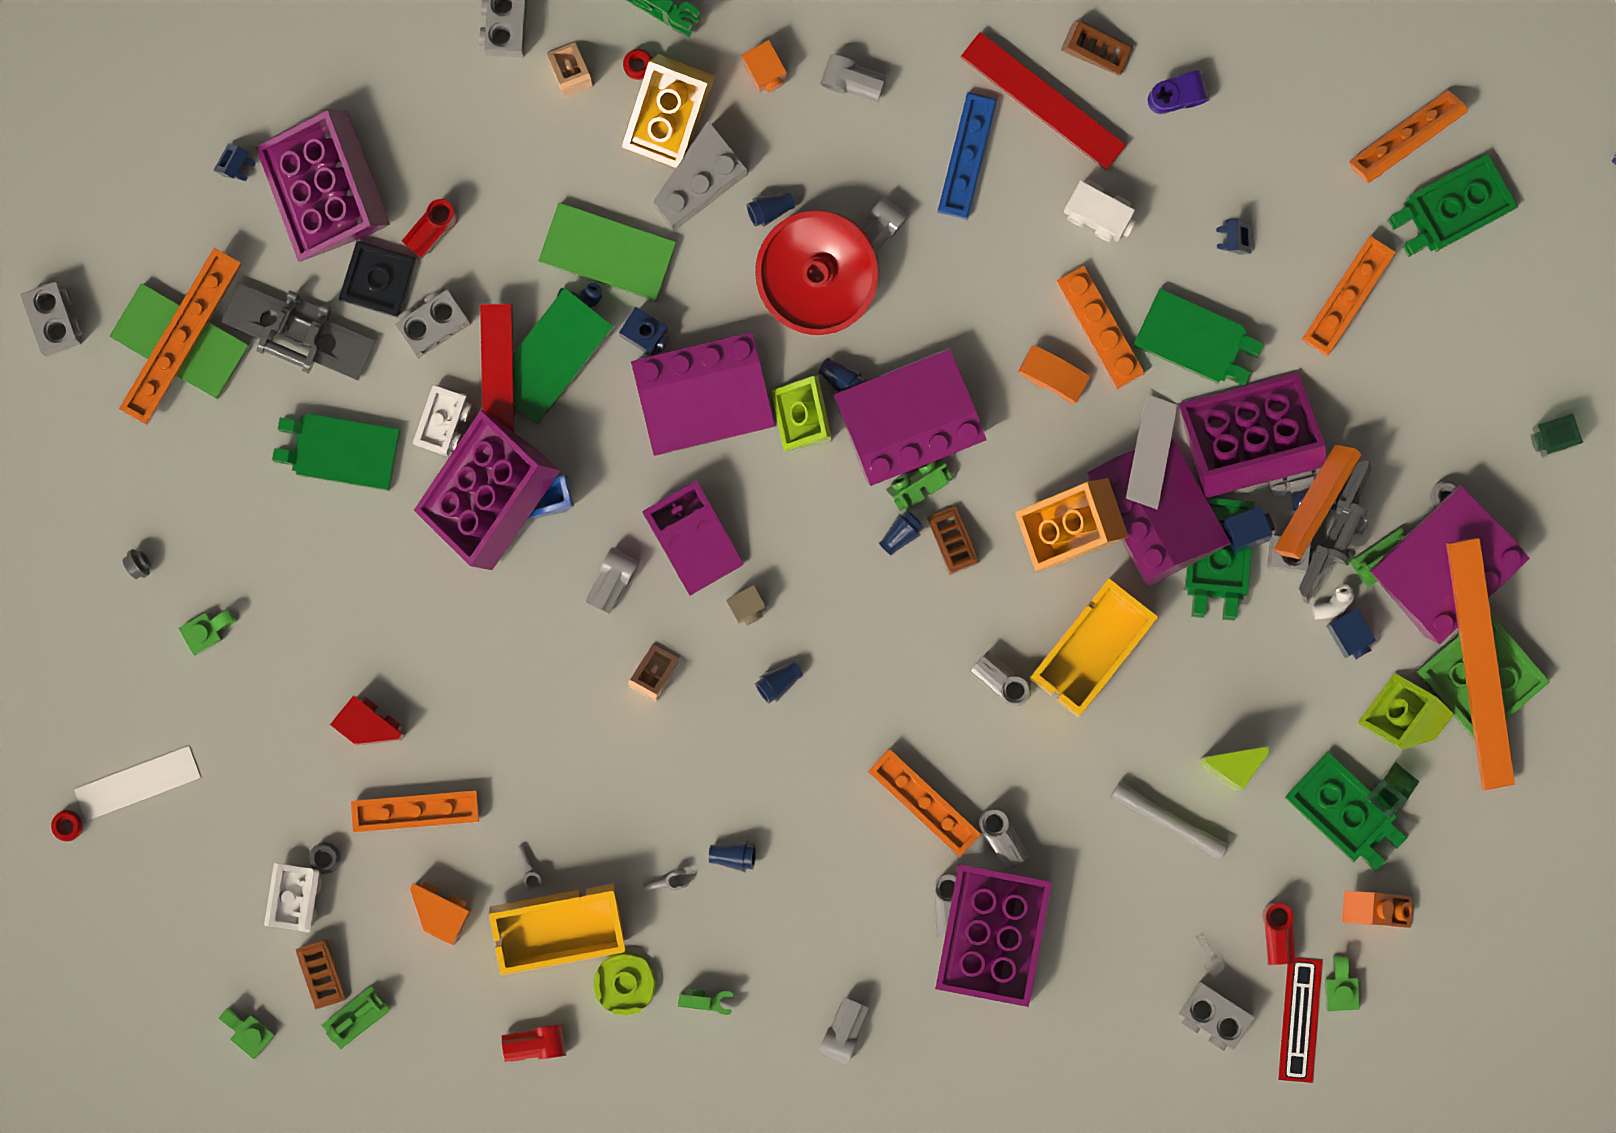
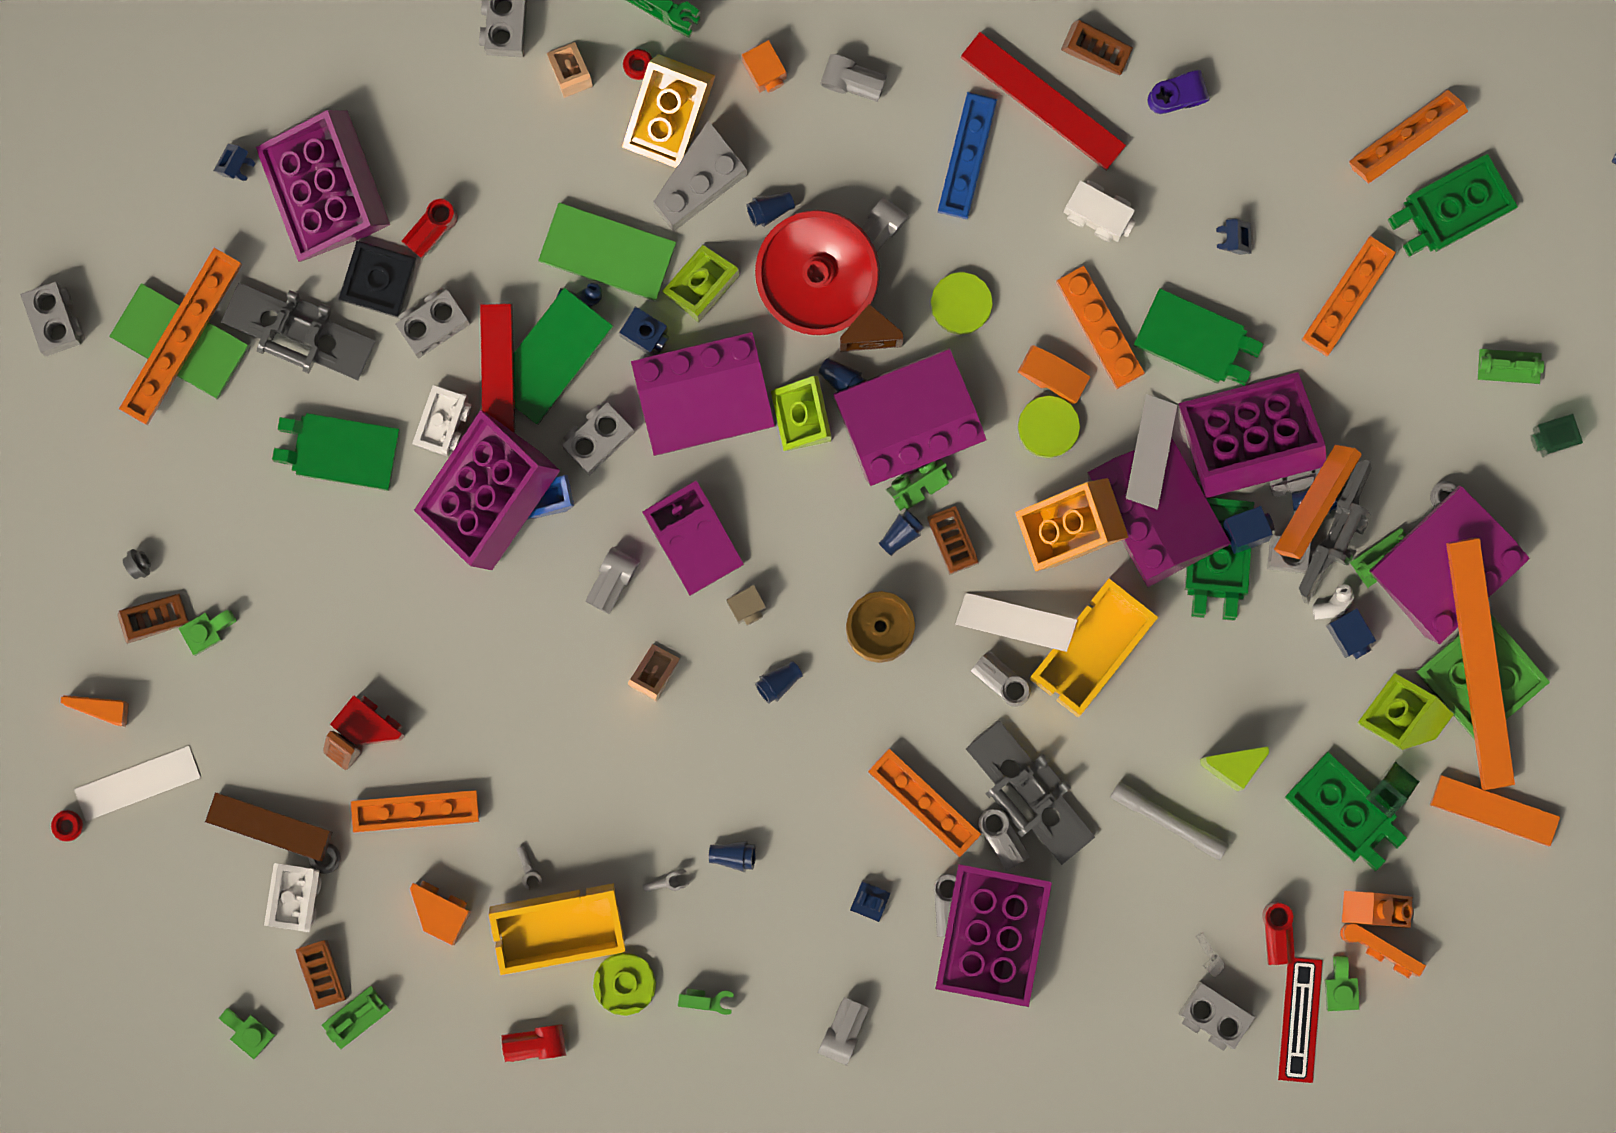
(105, 709): none -> orange slope
(143, 632): none -> dark orange slope
(269, 827): none -> reddish brown tile
(340, 750): none -> dark orange slope
(603, 443): none -> light grey brick
(701, 282): none -> lime slope
(870, 901): none -> dark blue tile
(871, 332): none -> reddish brown slope
(875, 645): none -> pearl gold wheel
(961, 303): none -> lime tile
(1016, 622): none -> white sticker
(1036, 786): none -> dark grey piece
(1048, 427): none -> lime tile
(1381, 949): none -> orange plate
(1495, 810): none -> orange tile
(1510, 366): none -> bright green hinge

